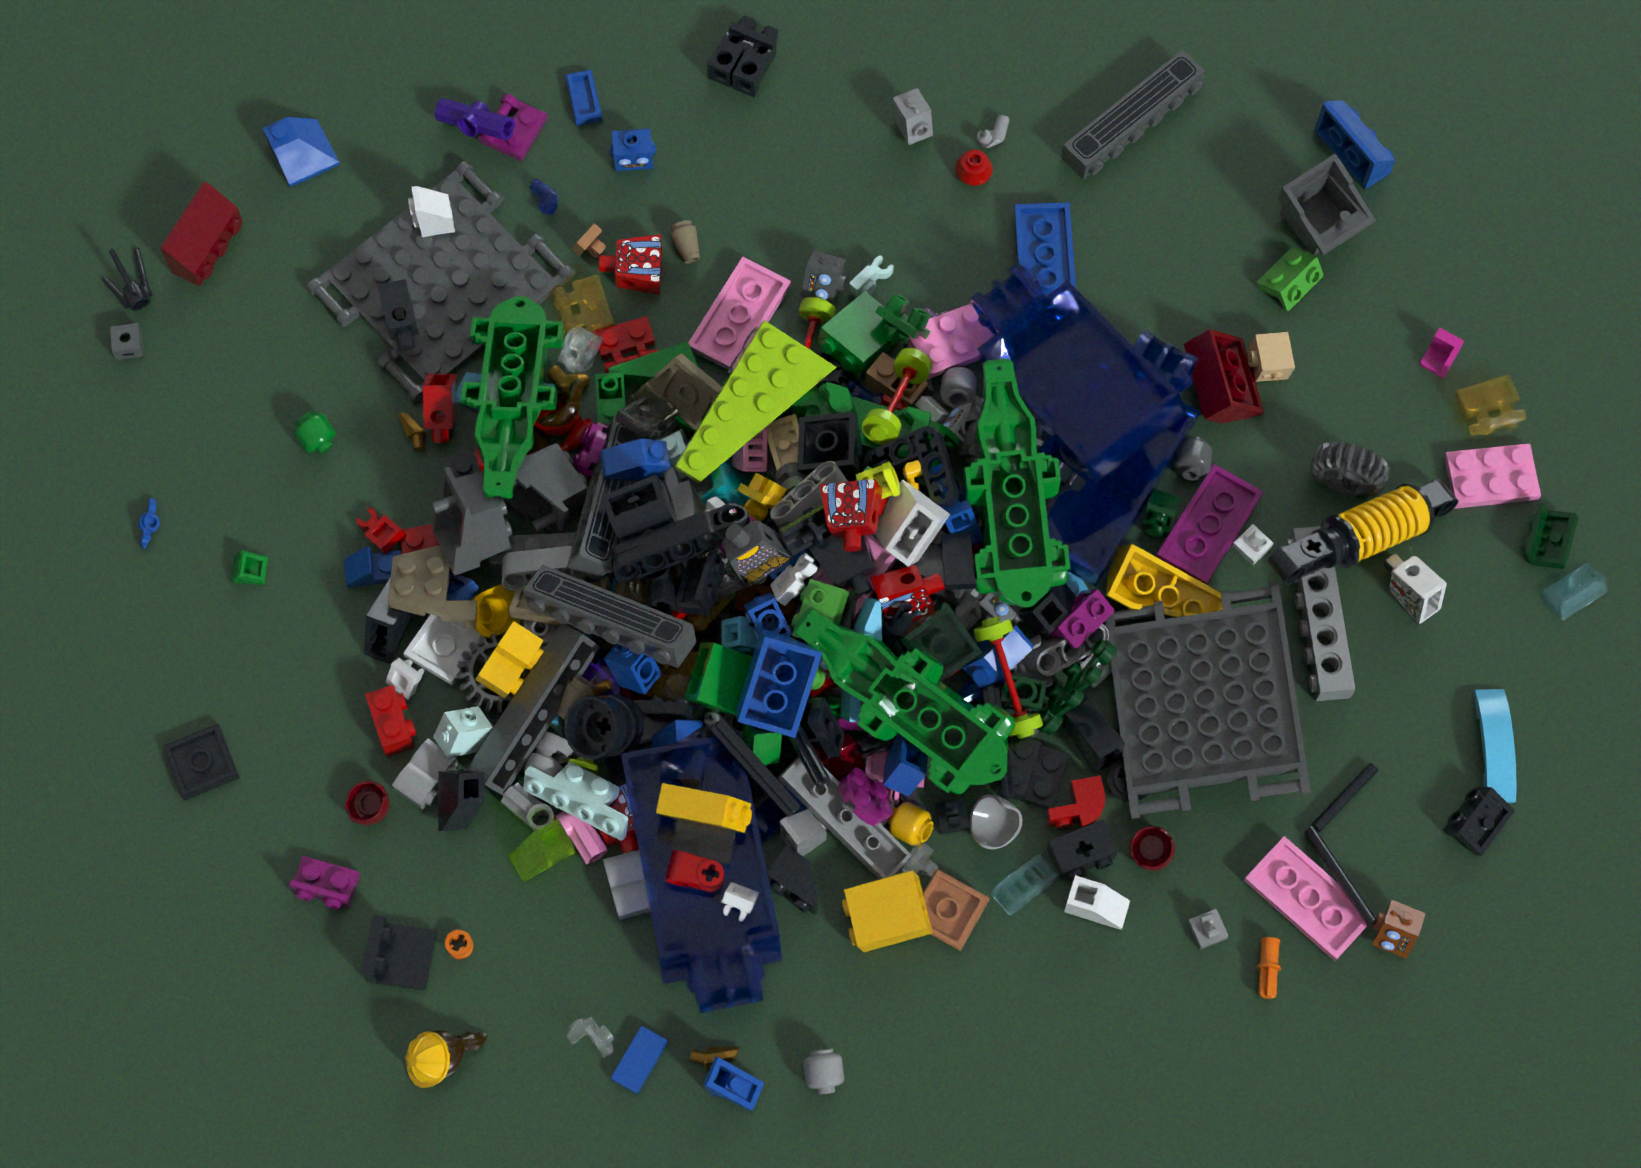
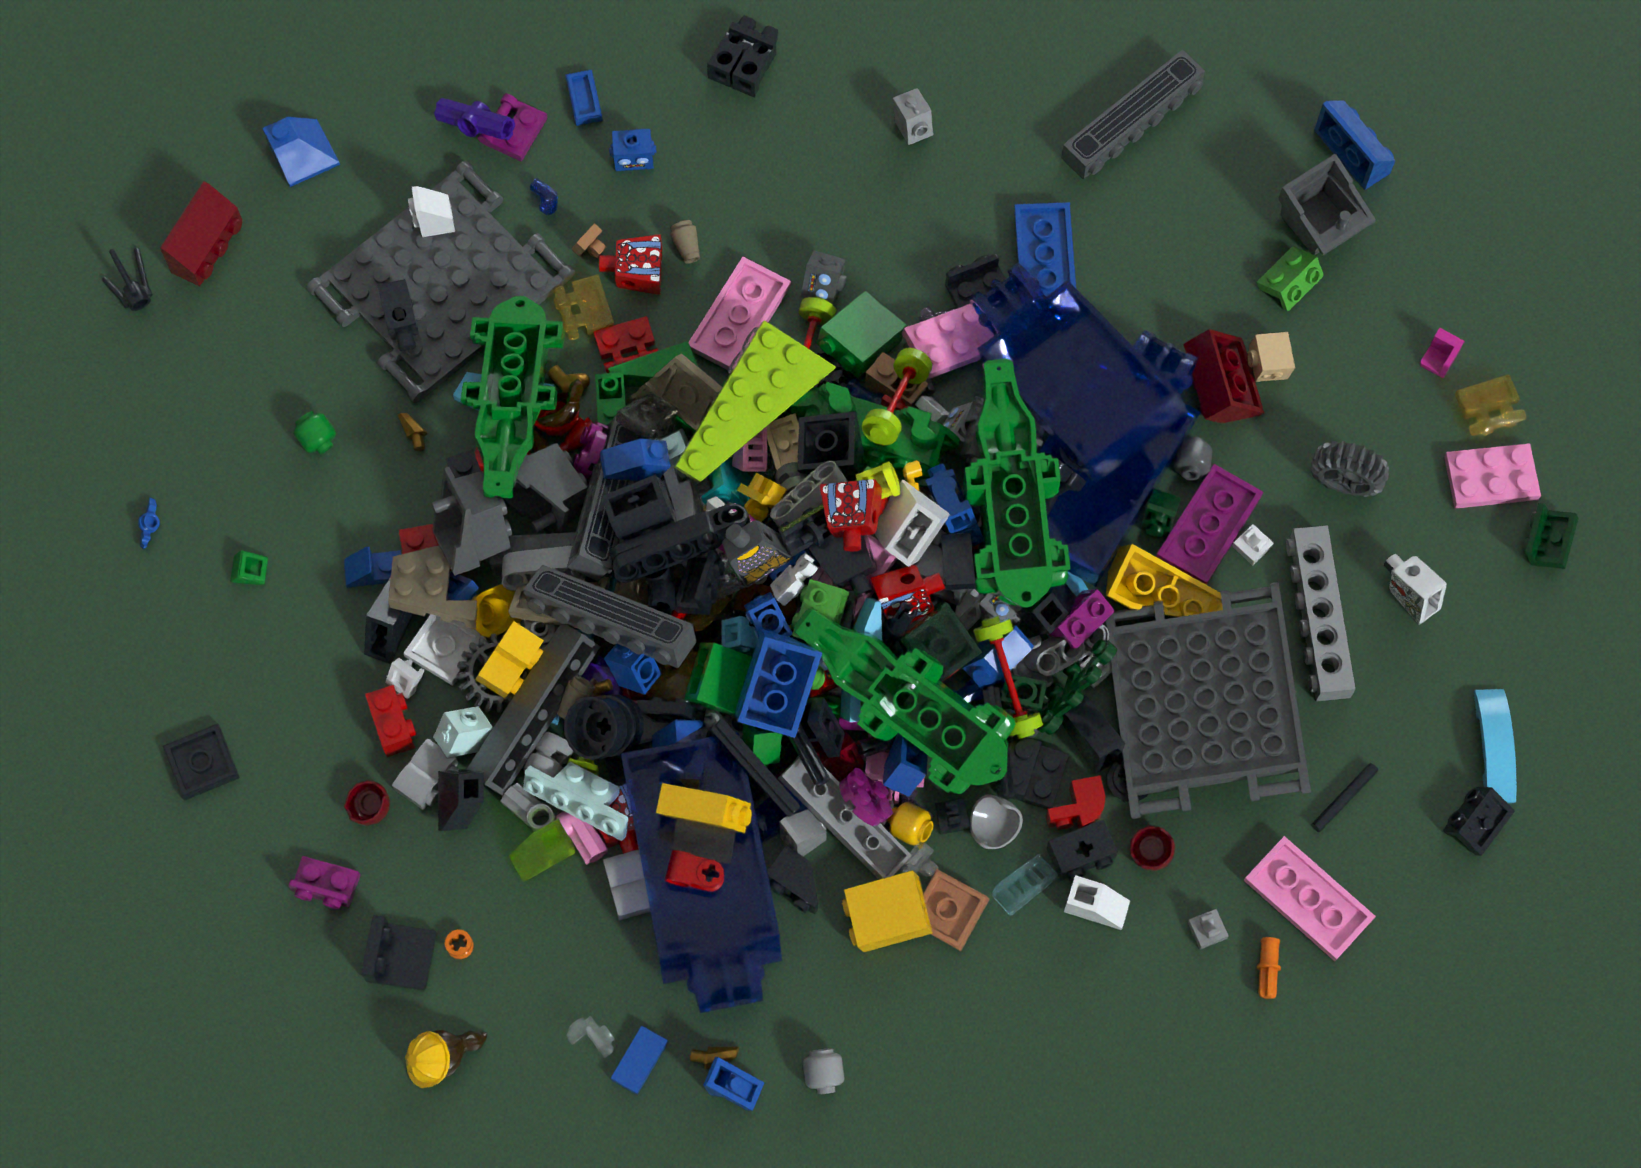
(134, 345): dark grey piece -> none
(381, 531): red plate -> none
(439, 395): red torso -> none
(579, 349): clear brick -> none
(740, 898): white tile -> none
(867, 278): light aqua plate -> none
(911, 325): green hips -> none
(922, 453): black beam -> none
(958, 386): light grey head -> none
(967, 280): none -> black bracket
(974, 167): red cone -> none
(993, 137): light grey arm -> none
(1341, 876): black bar -> none
(1365, 530): piece -> none
(1398, 928): dark orange head -> none
(1575, 591): clear light blue slope -> none

